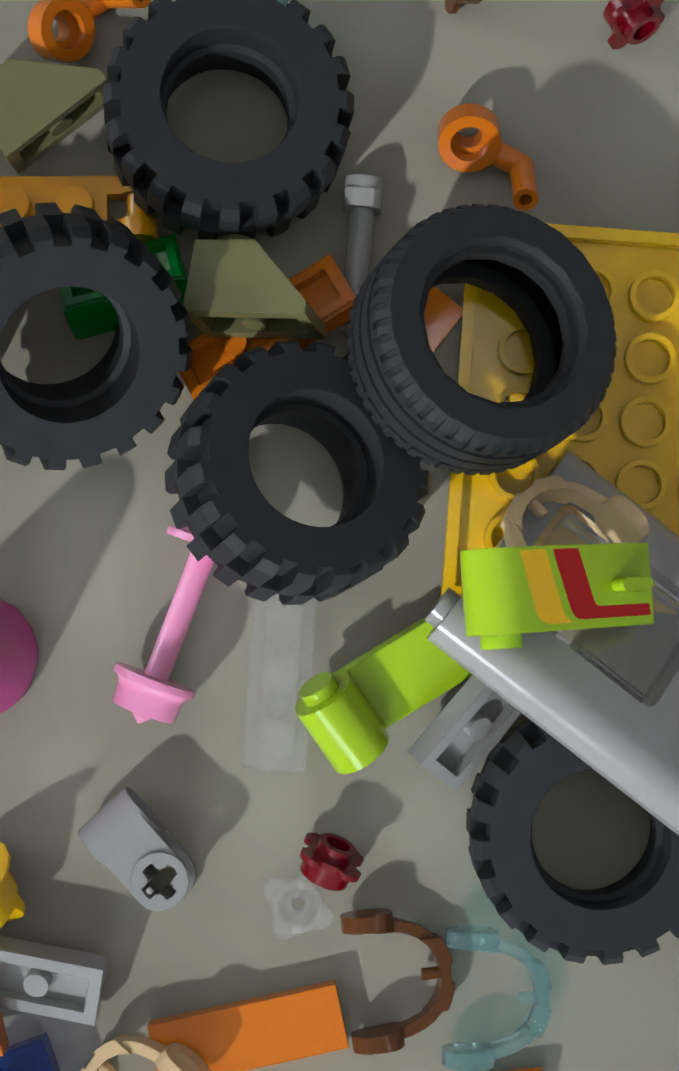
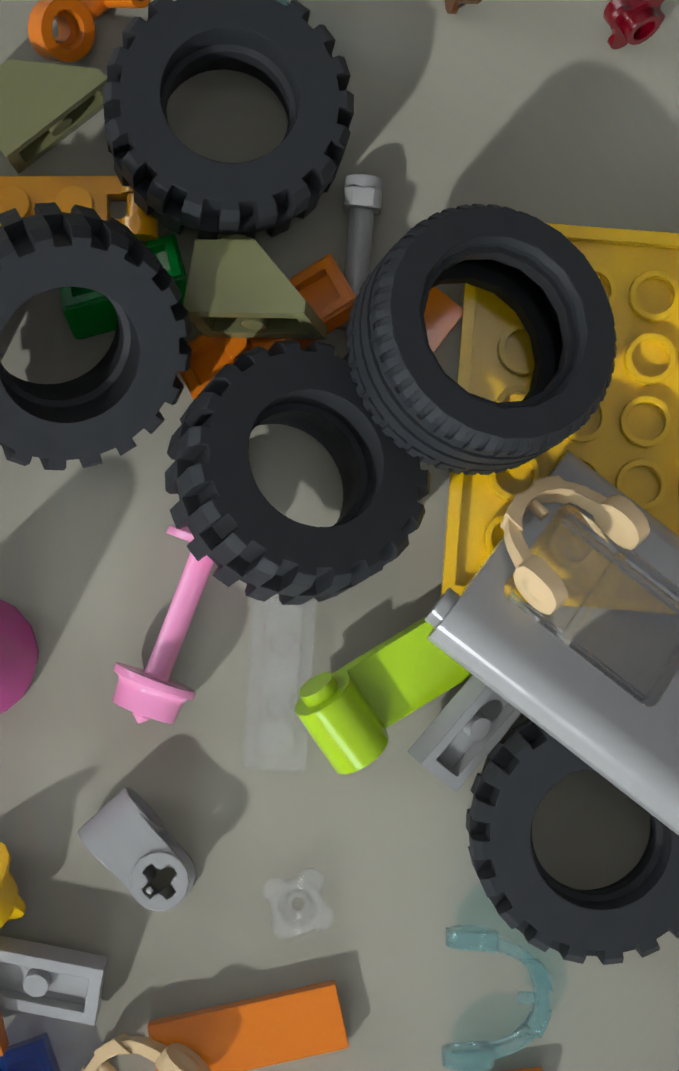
(330, 861): dark red plate -> none
(391, 1035): reddish brown piece -> none
(486, 149): orange plate -> none
(553, 590): lime door -> none

